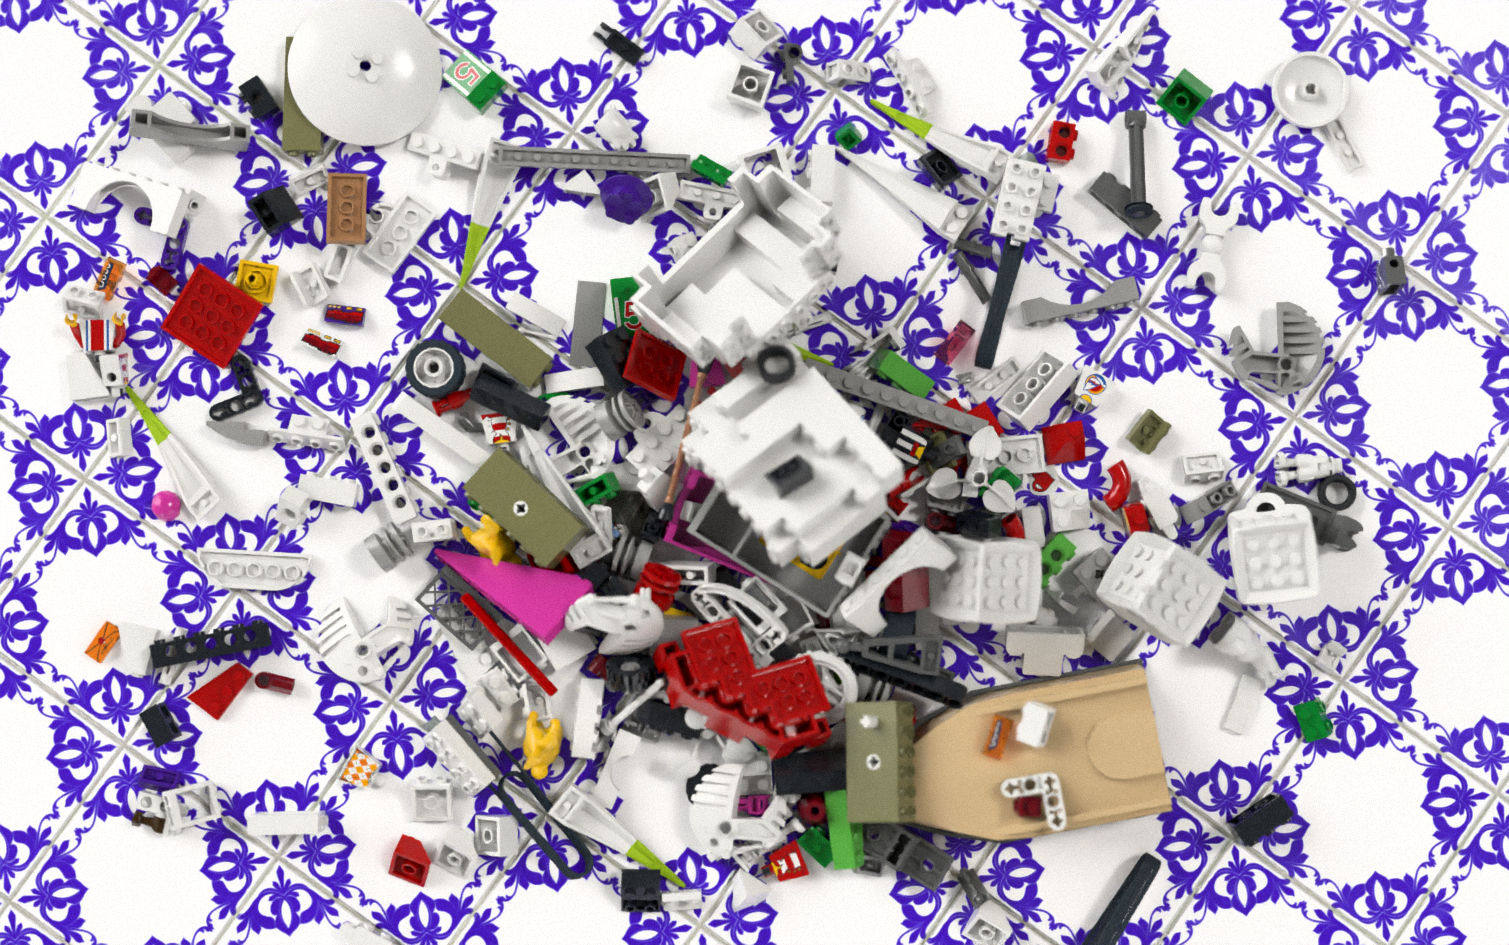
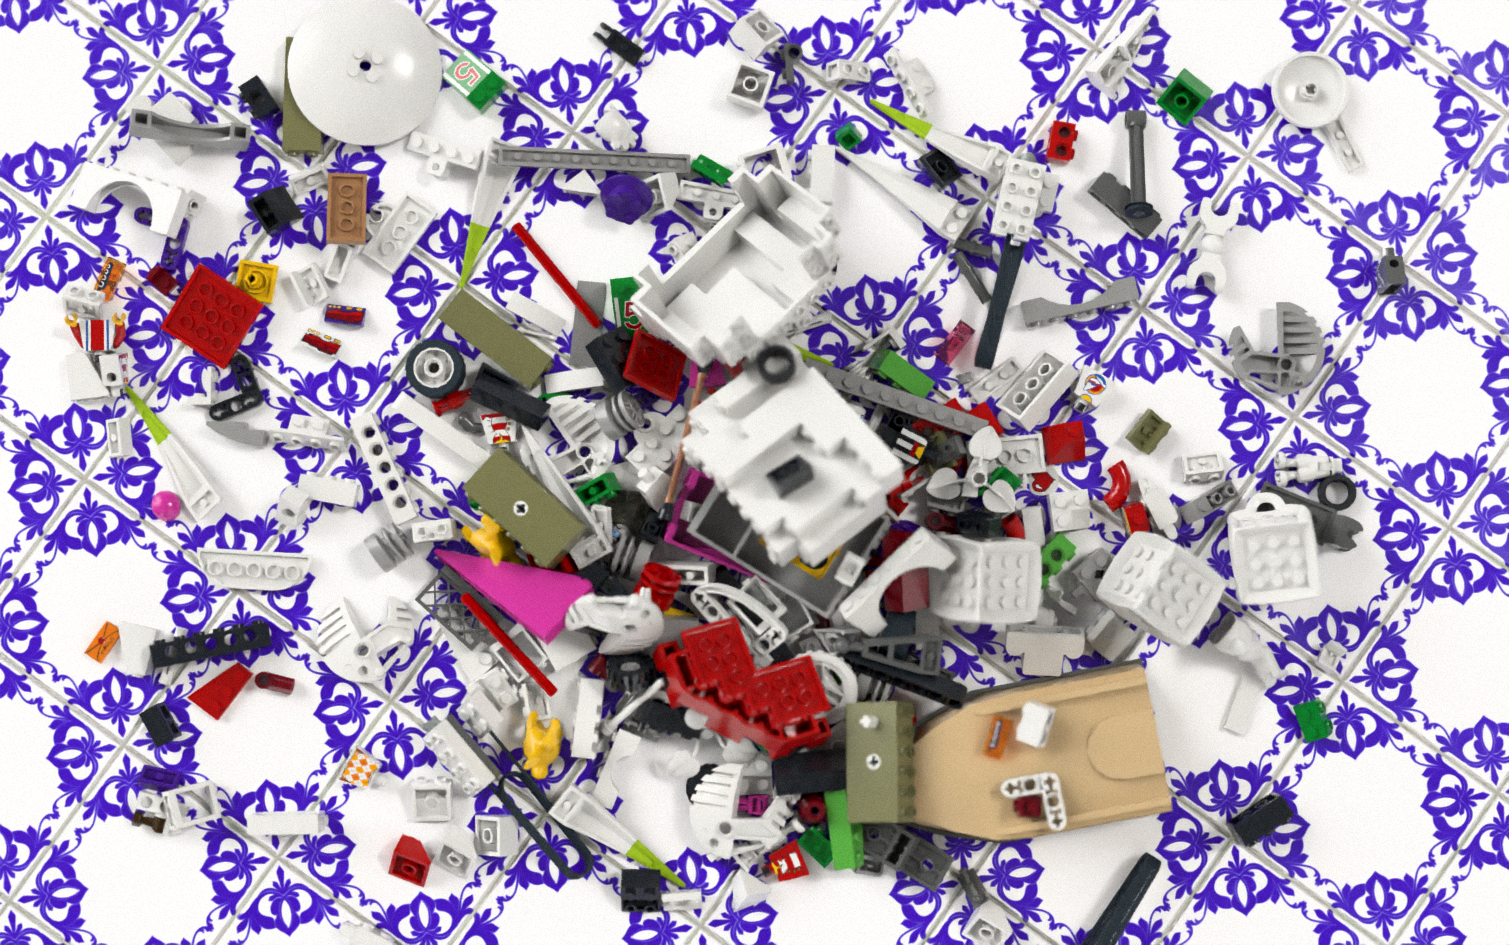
(212, 395): none -> white bracket
(557, 275): none -> red axle

